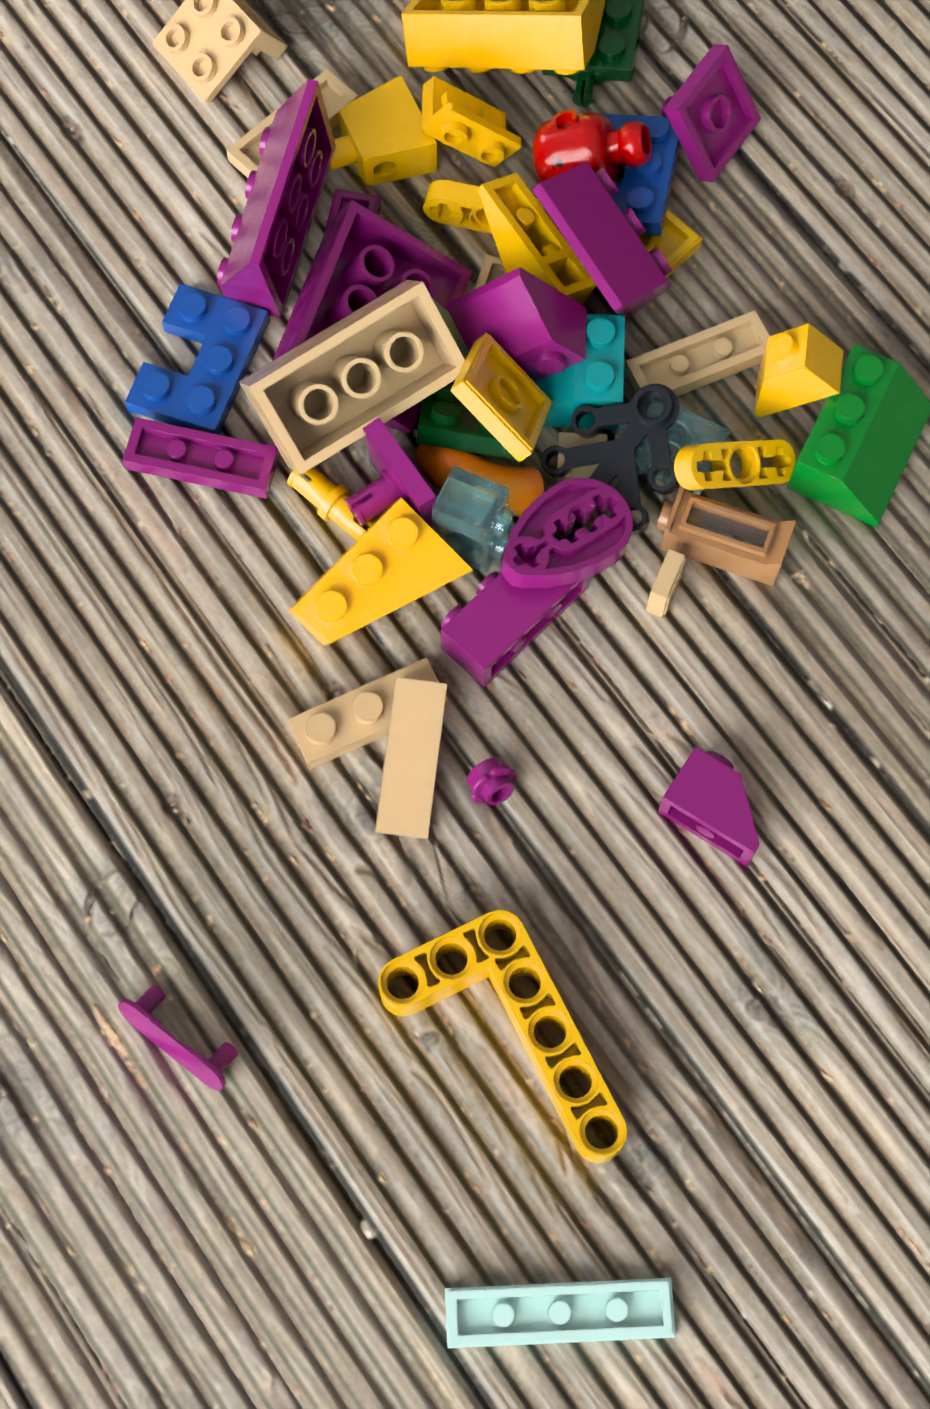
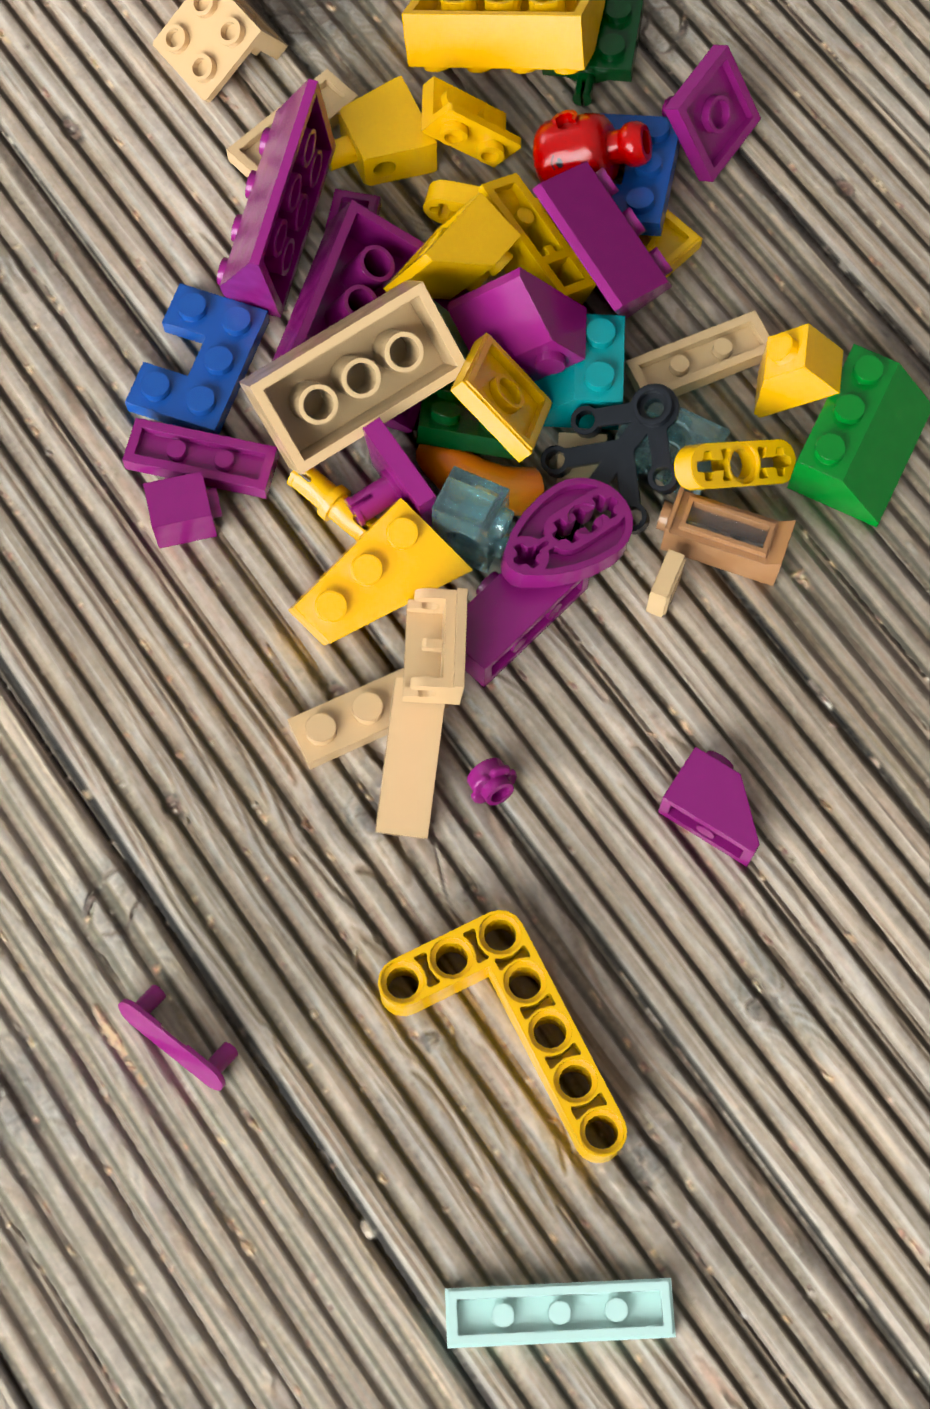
(182, 509): none -> magenta brick
(435, 646): none -> tan hinge
(461, 251): none -> yellow slope

